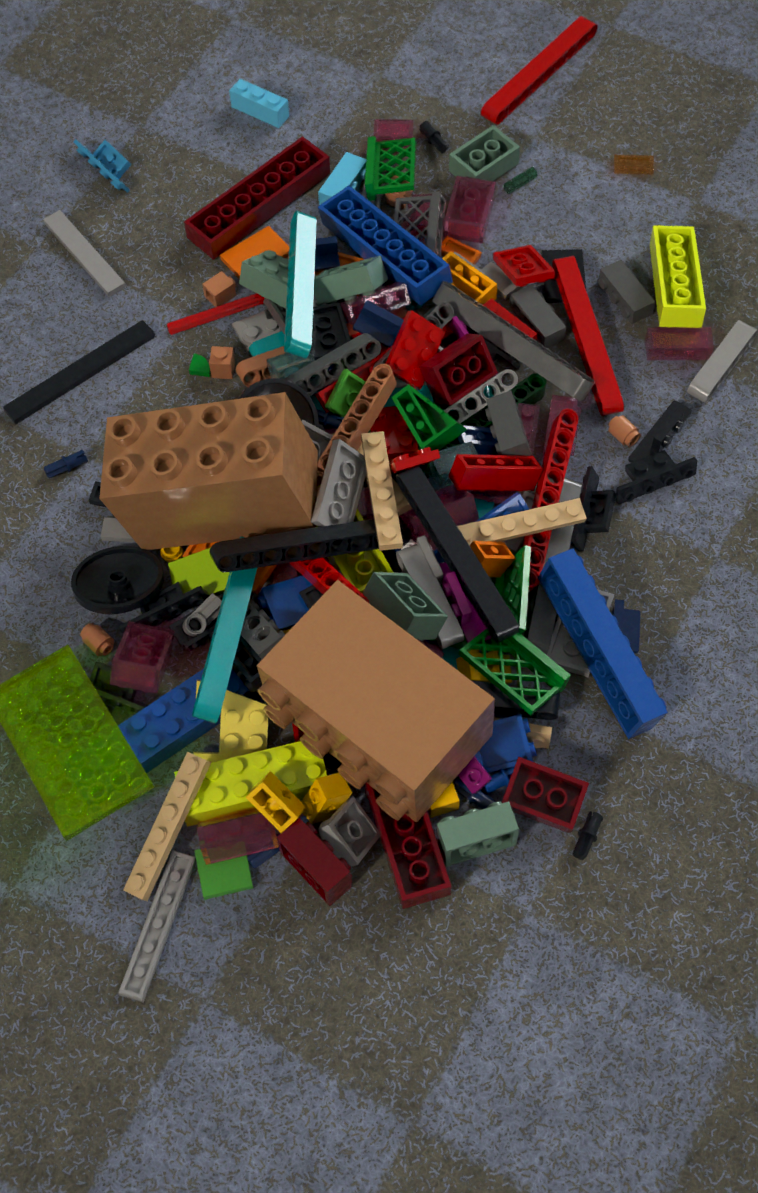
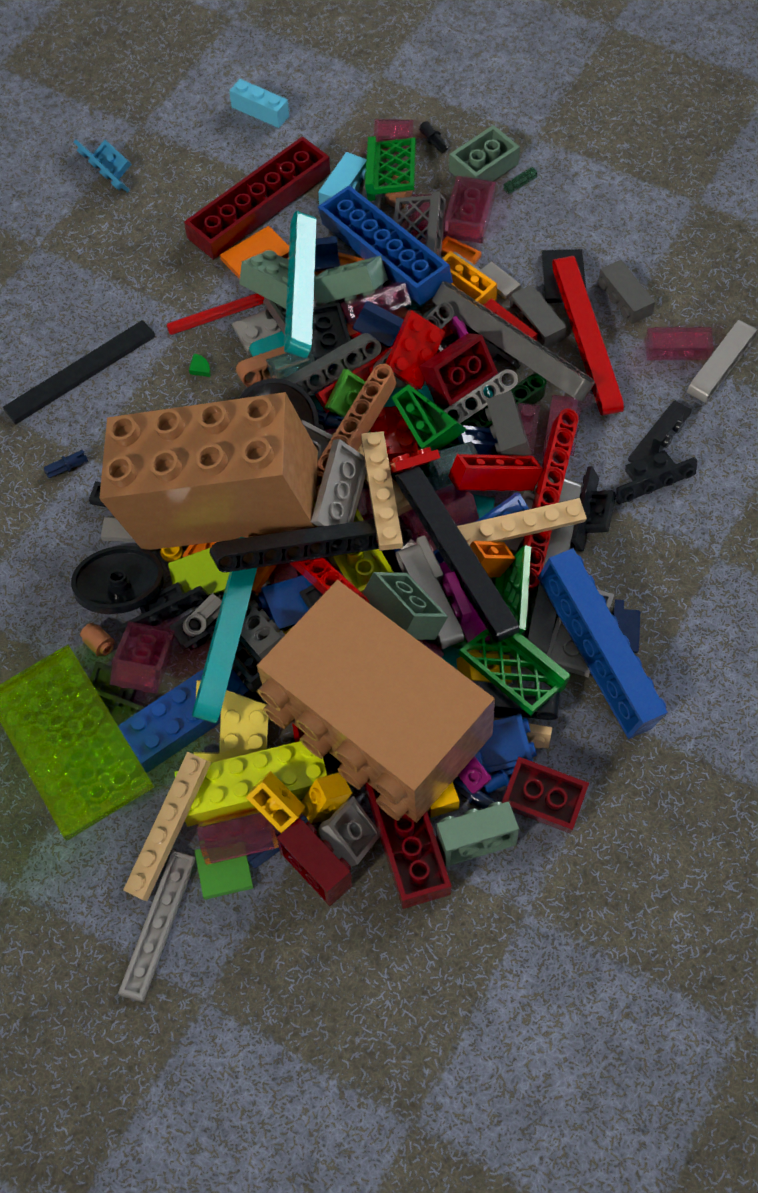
(84, 253): light grey tile -> none
(219, 289): nougat brick -> none
(222, 362): nougat brick -> none
(493, 495): clear pink piece -> none
(523, 265): red plate -> none
(538, 70): red beam -> none
(587, 835): black axle -> none
(624, 430): nougat brick -> none
(633, 164): clear orange tile -> none
(677, 277): neon yellow brick -> none

